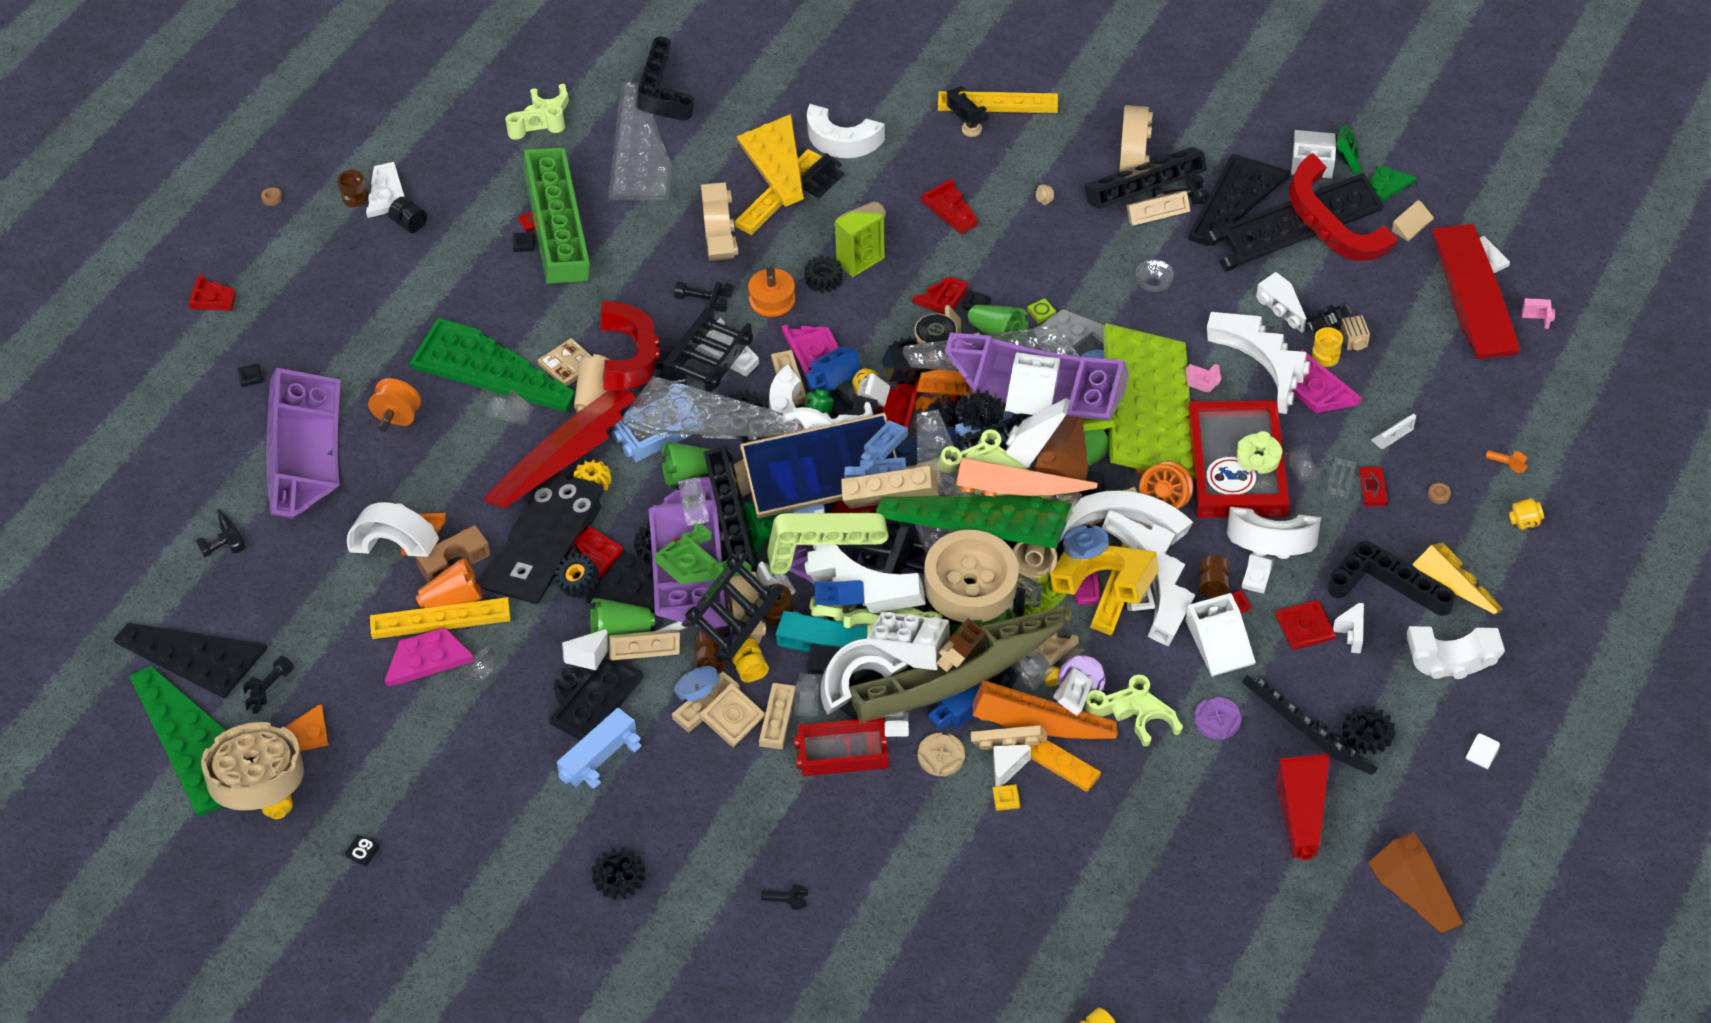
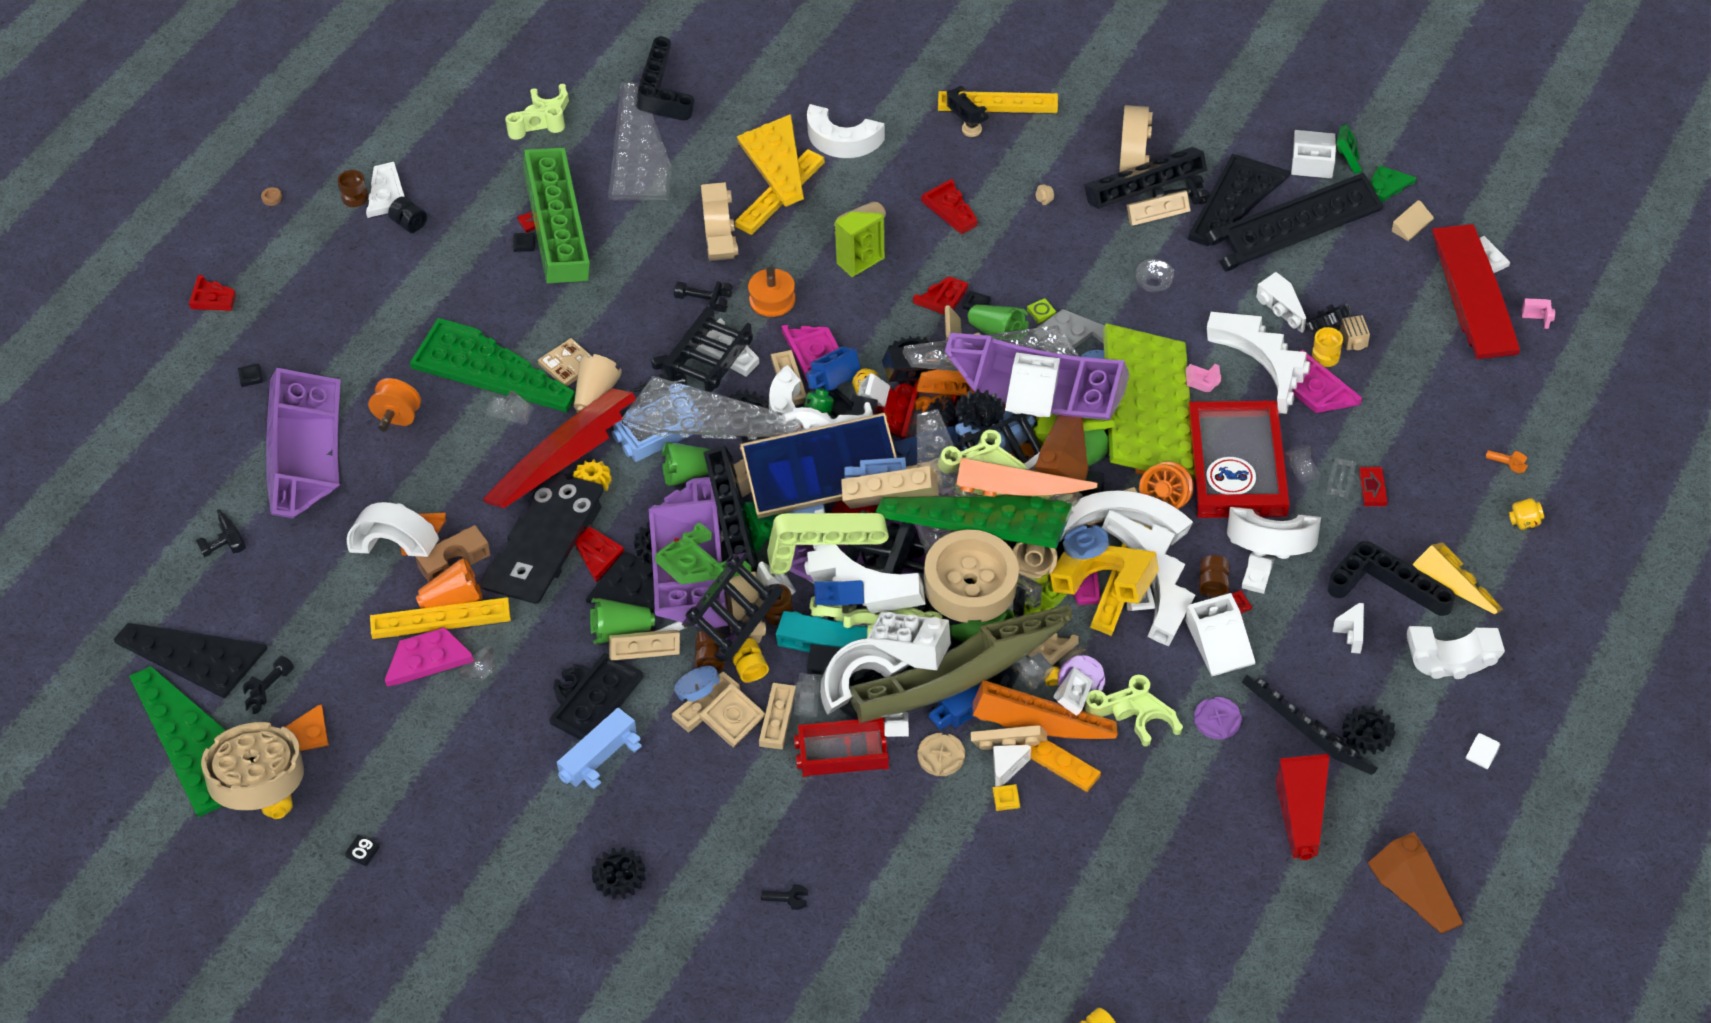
(582, 584): black bush -> none
(586, 650): white slope -> none
(637, 324): red arch -> none
(693, 501): clear slope -> none
(820, 265): black tyre -> none
(821, 176): black hinge -> none
(883, 443): medium blue plate -> none
(934, 328): black tile -> none
(960, 645): reddish brown hips -> none
(1034, 432): white slope -> none
(1259, 442): yellowish green plate -> none
(1305, 625): red tile -> none
(1326, 225): red arch -> none
(1395, 432): white slope -> none
(1439, 493): medium nougat tile -> none

